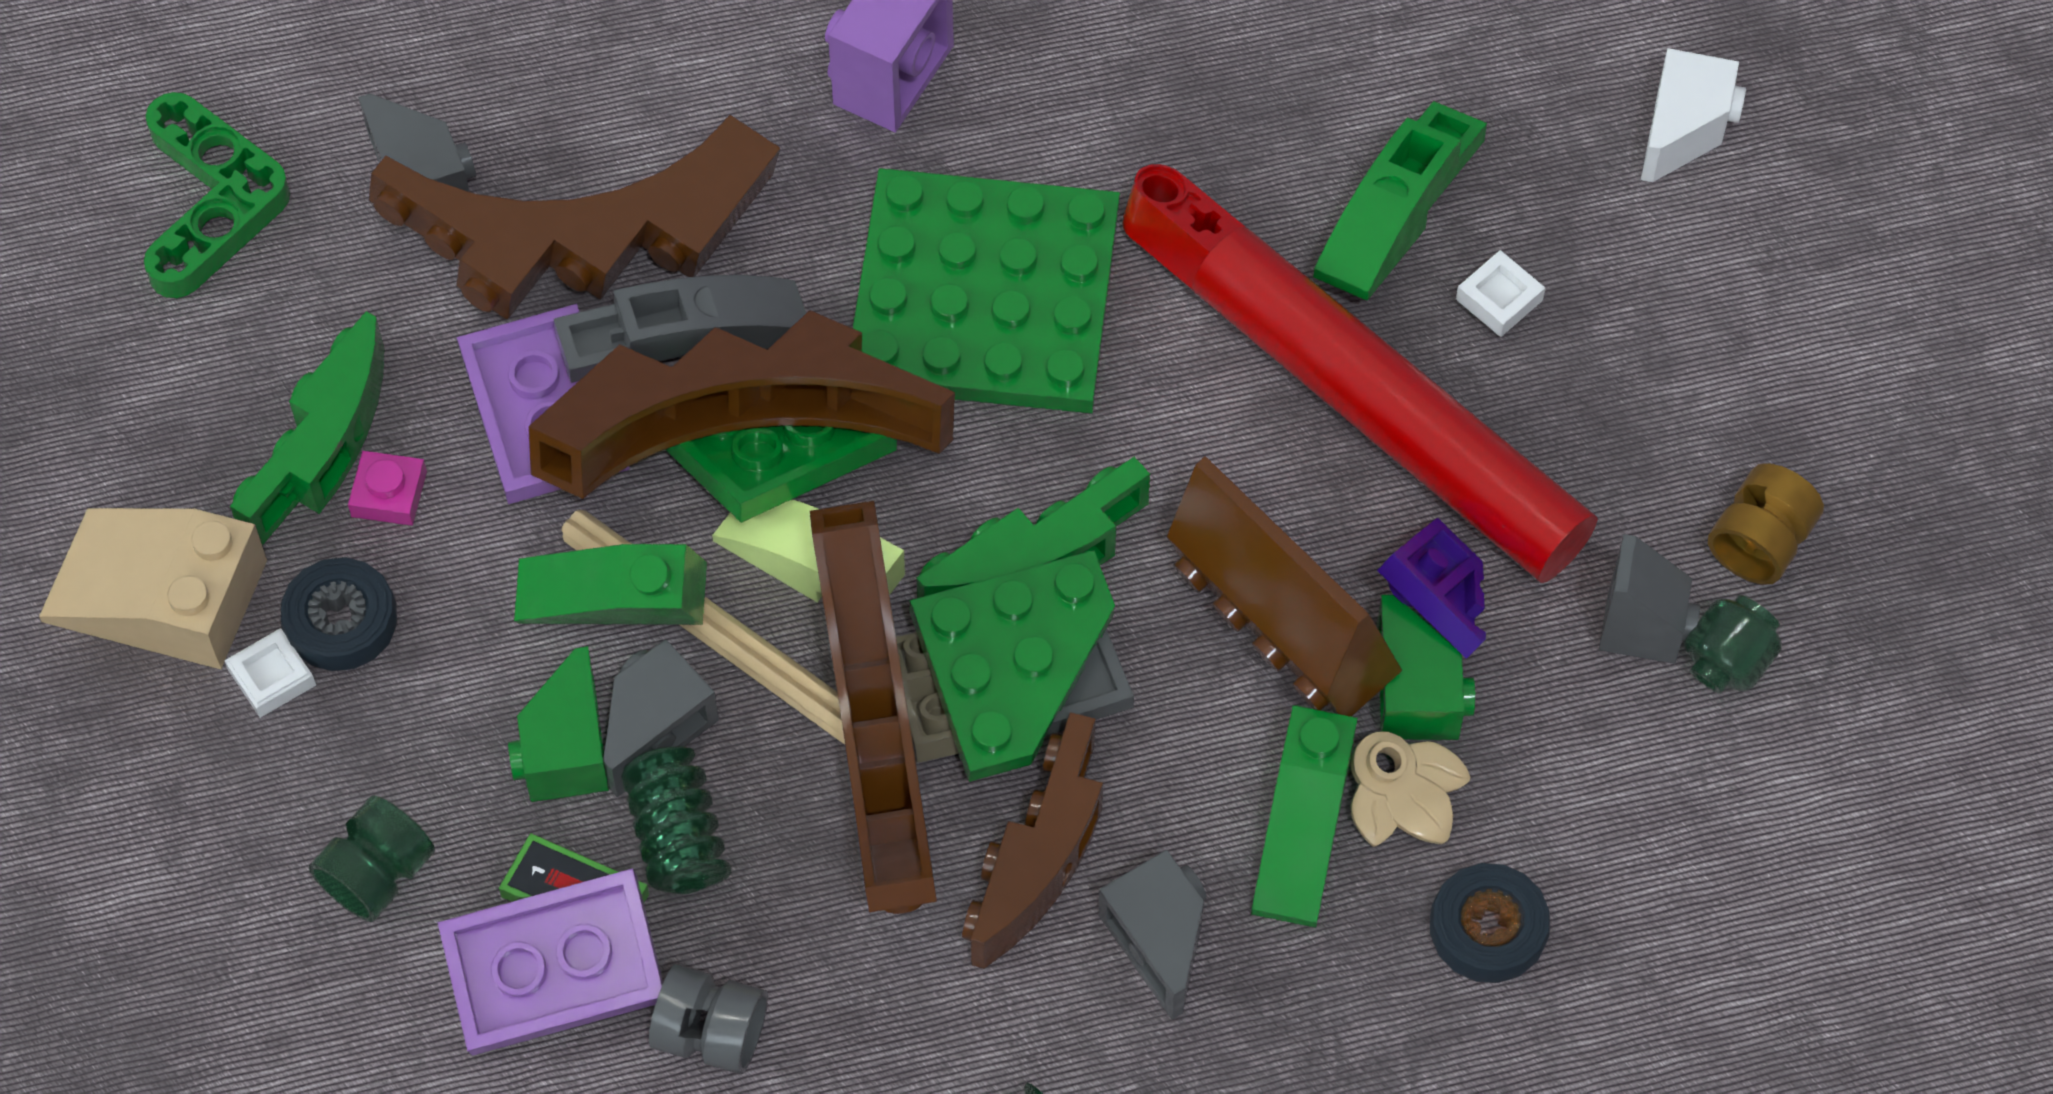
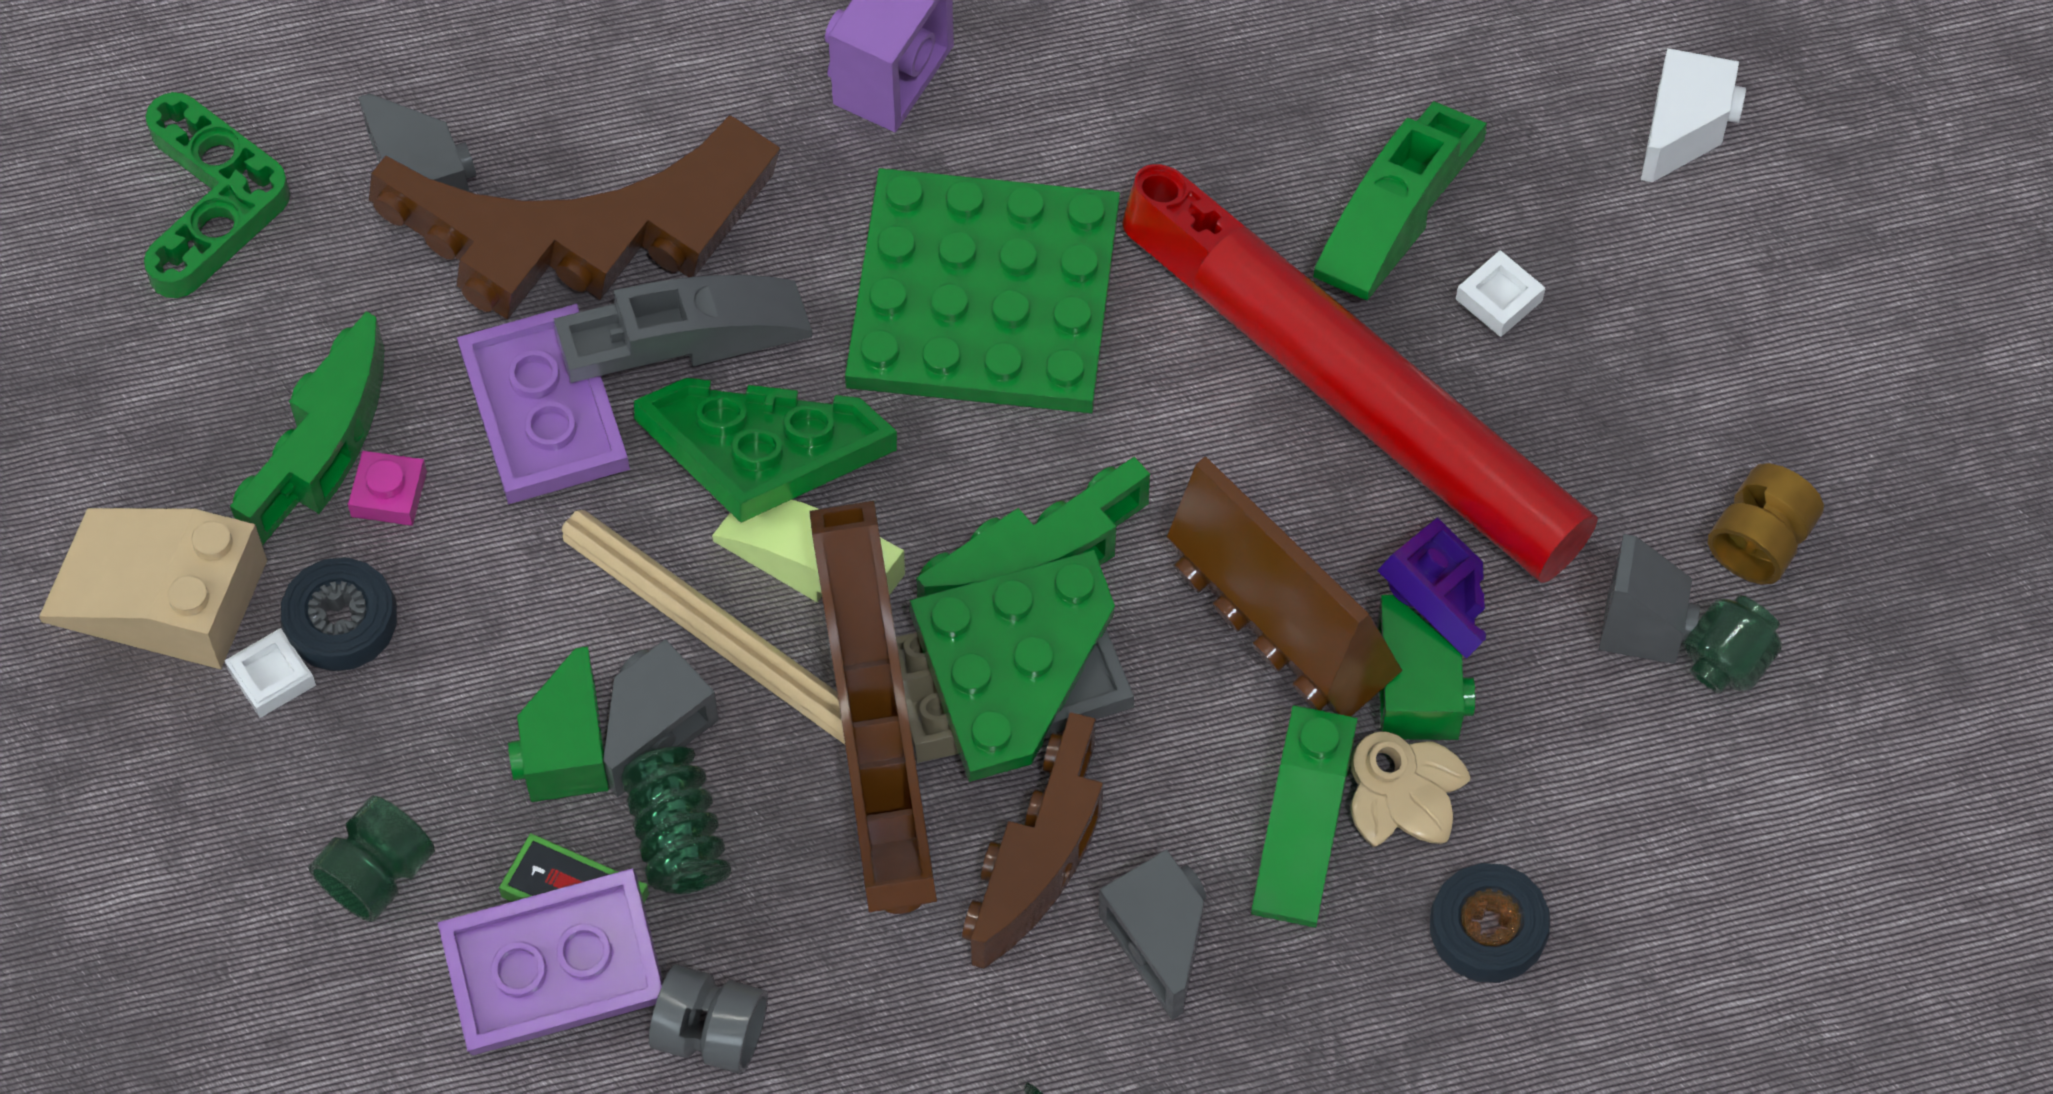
(613, 586): green slope -> none
(727, 384): reddish brown arch -> none

